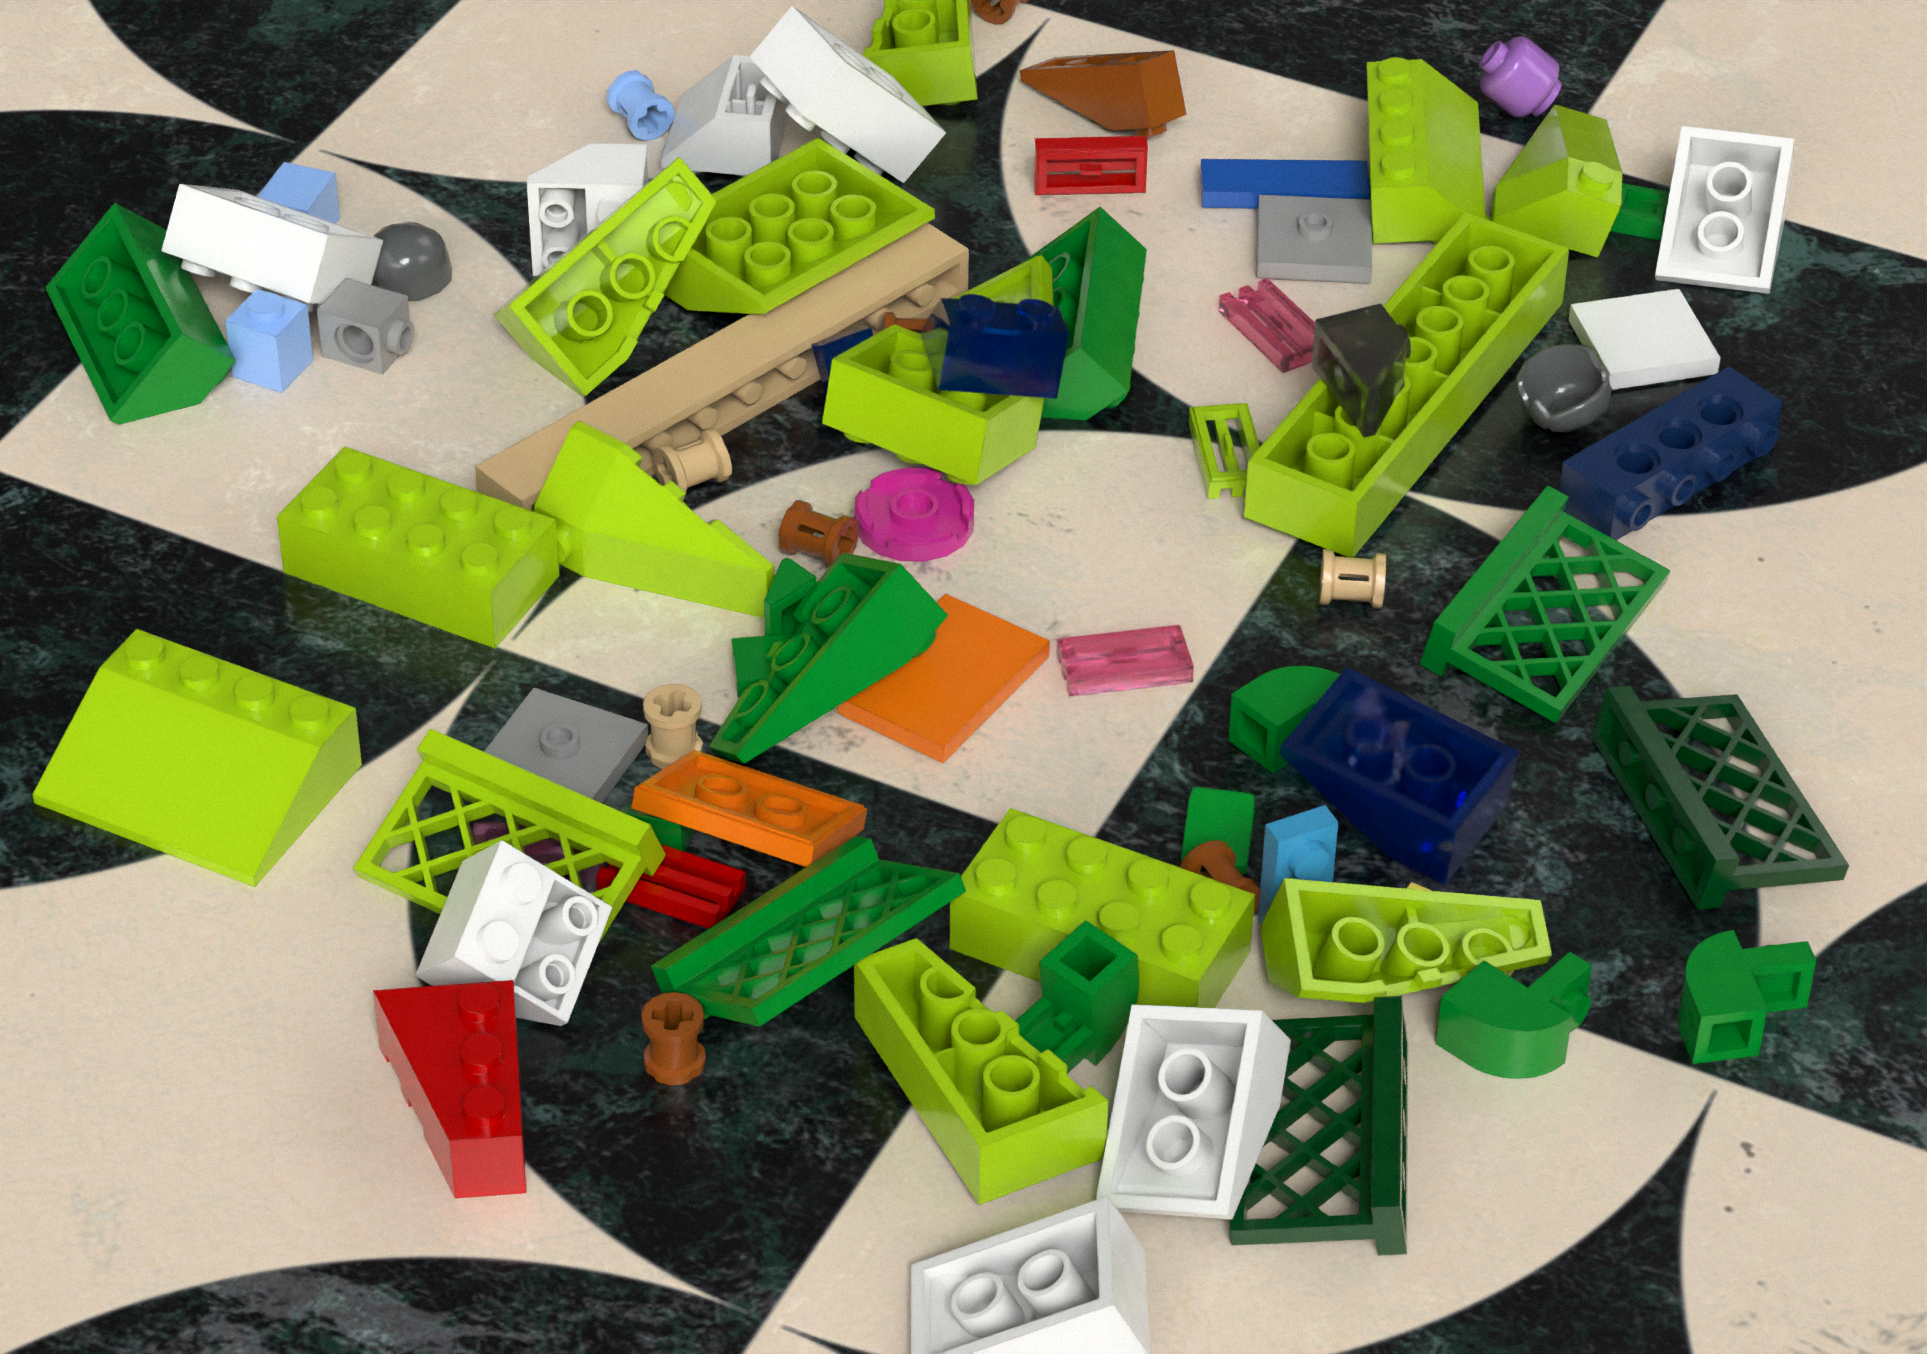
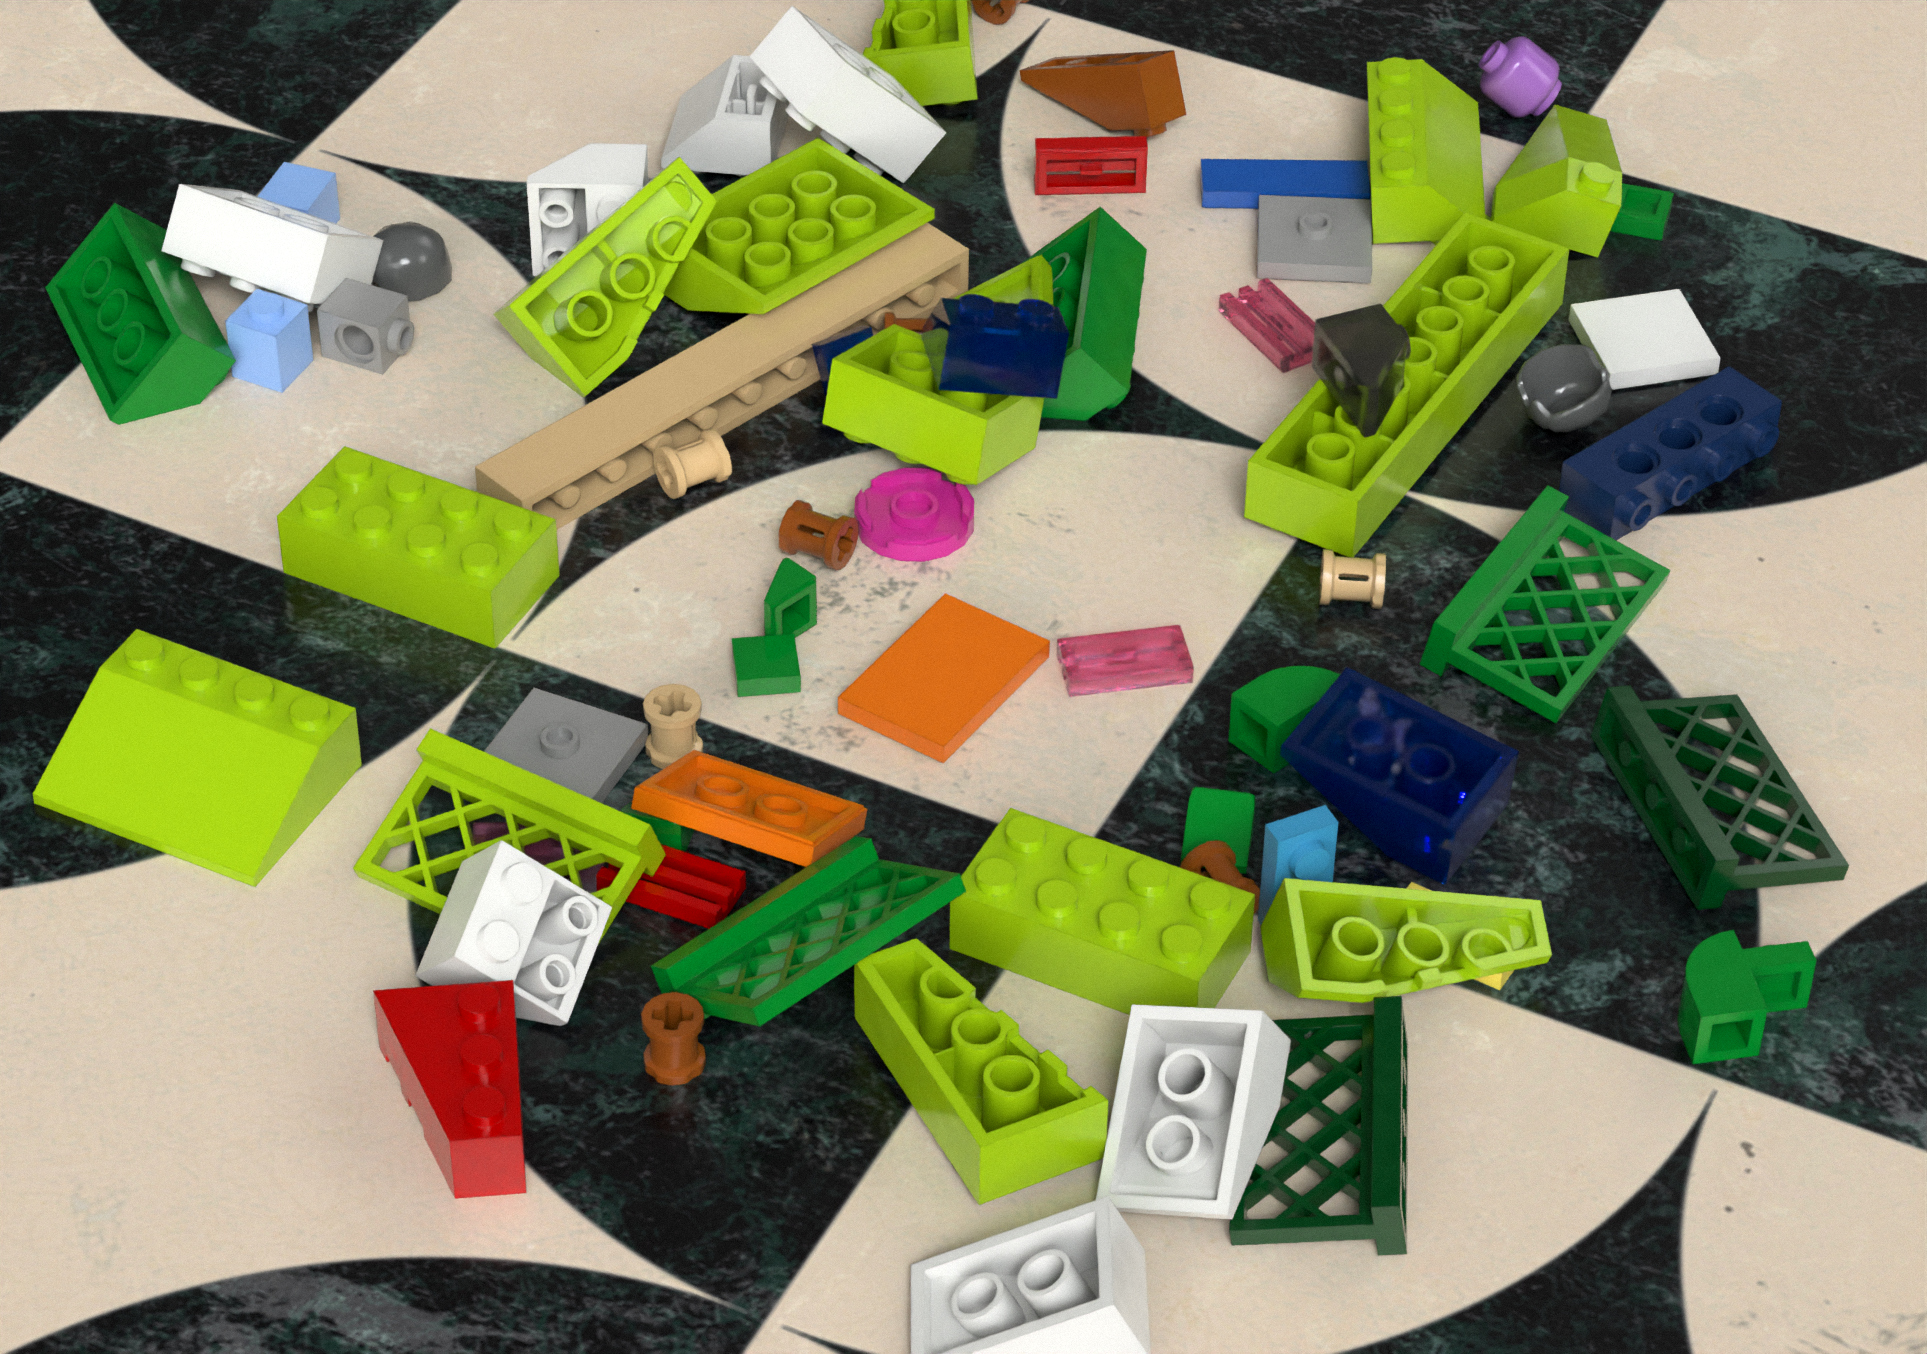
(641, 534): lime wedge -> none
(646, 112): light blue bush -> none
(851, 633): green wedge -> none
(1084, 999): green brick -> none
(1232, 477): lime tile -> none
(1514, 1027): green brick -> none
(1726, 209): white slope -> none

